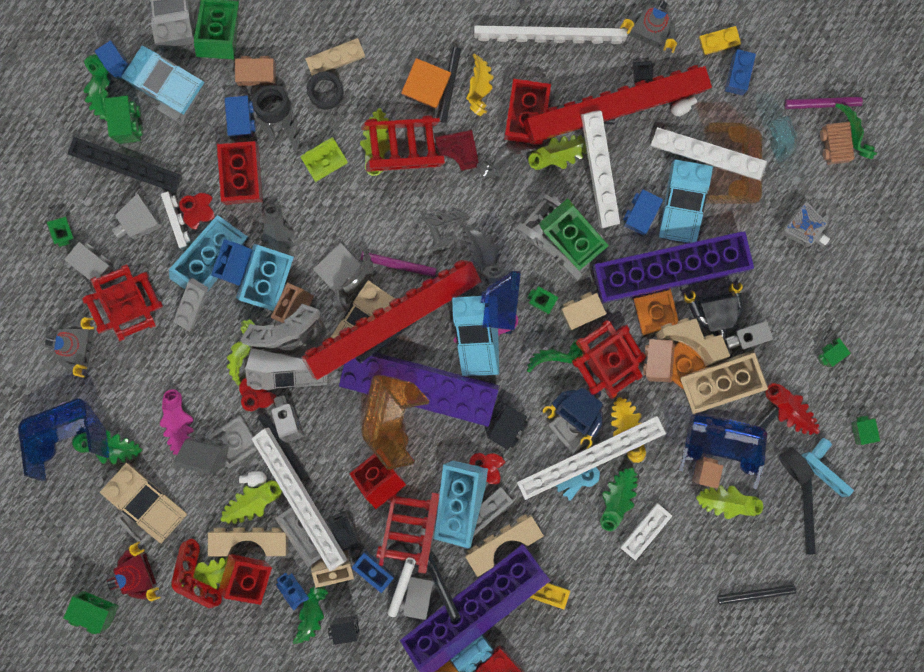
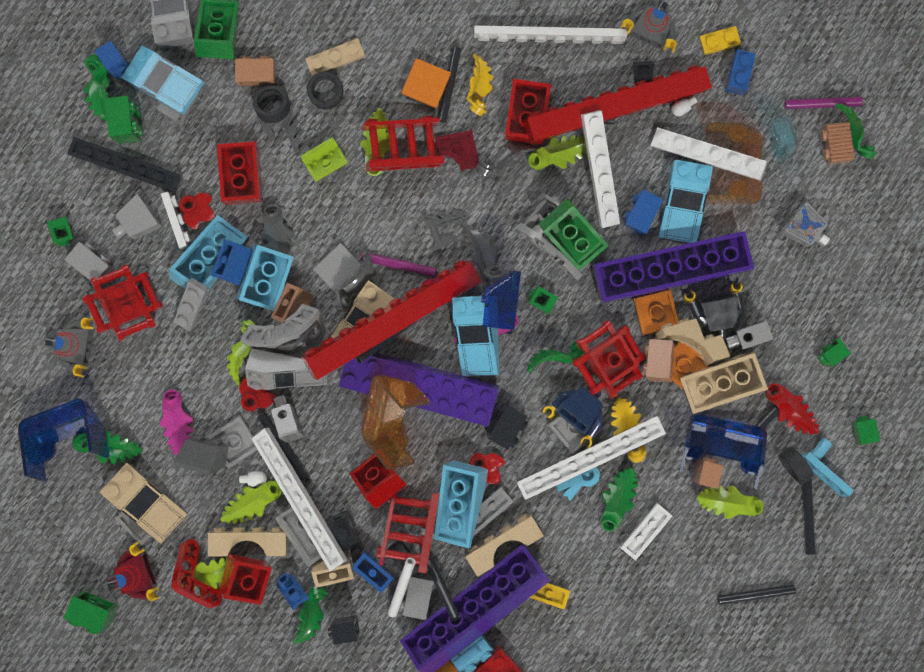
(239, 117): blue brick -> none
(582, 311): tan brick -> none

